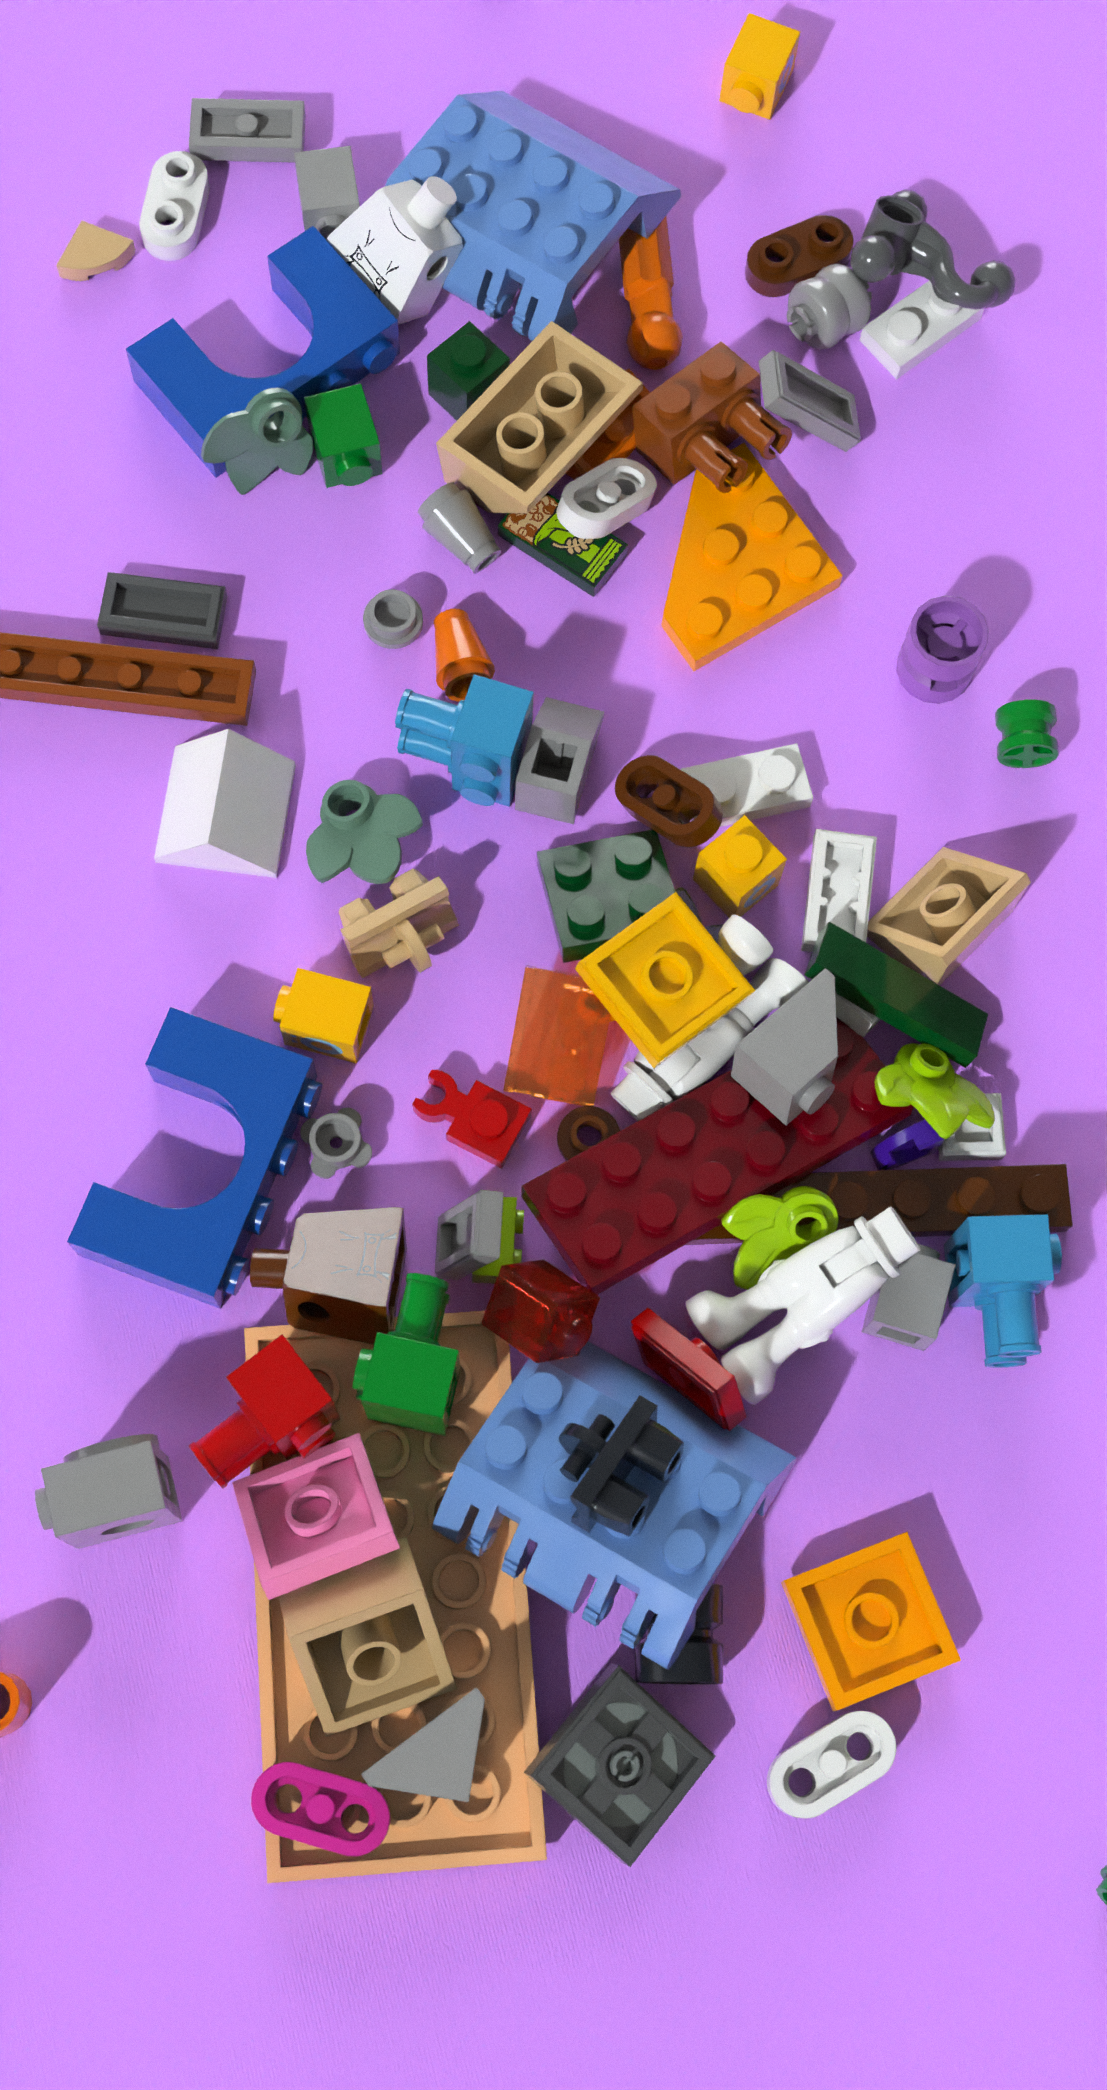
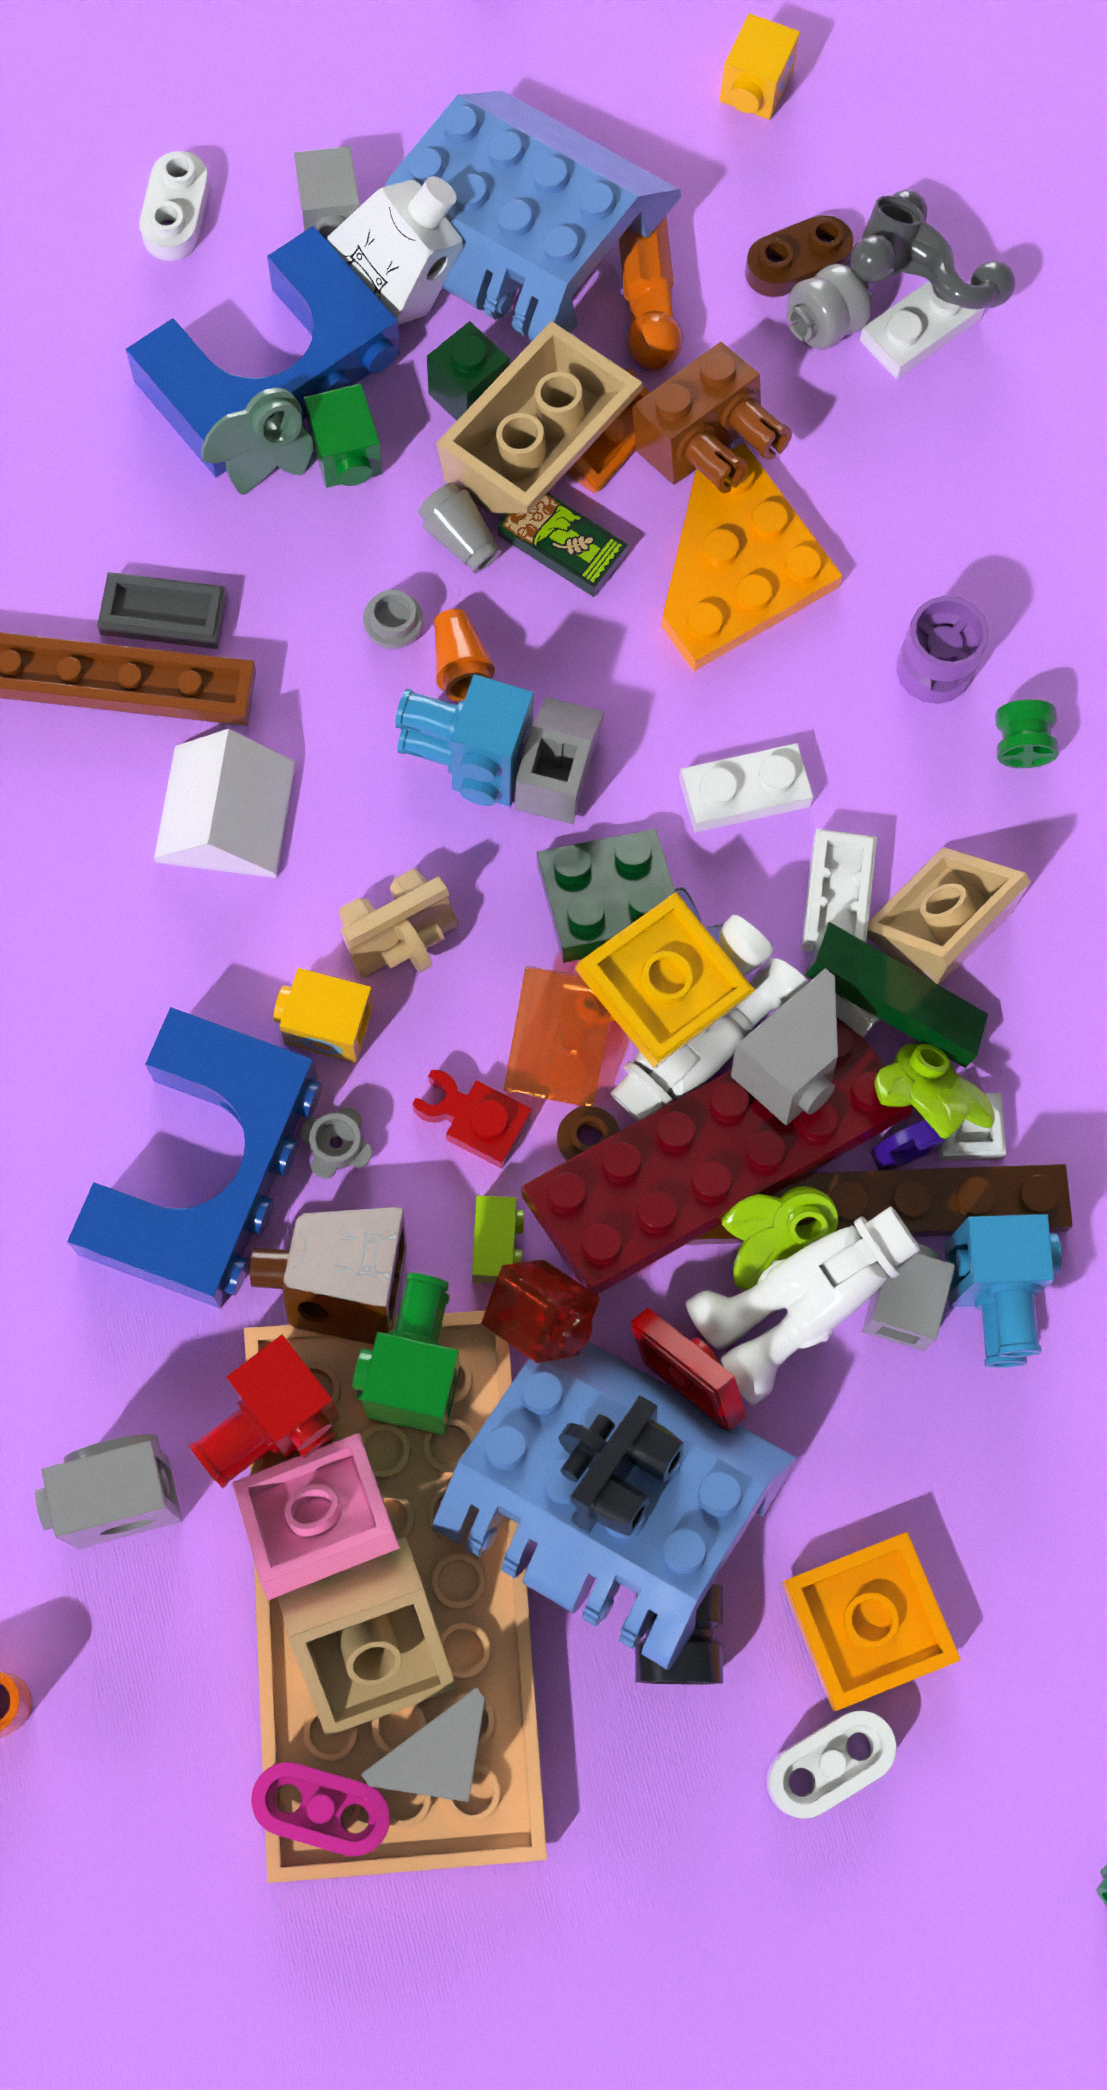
(94, 252): tan tile -> none
(246, 129): light grey plate -> none
(364, 839): sand green plate -> none
(469, 1235): light grey tile -> none
(606, 498): white plate -> none
(620, 1764): dark grey piece -> none
(673, 803): reddish brown plate -> none
(739, 868): yellow brick -> none
(809, 401): light grey tile -> none

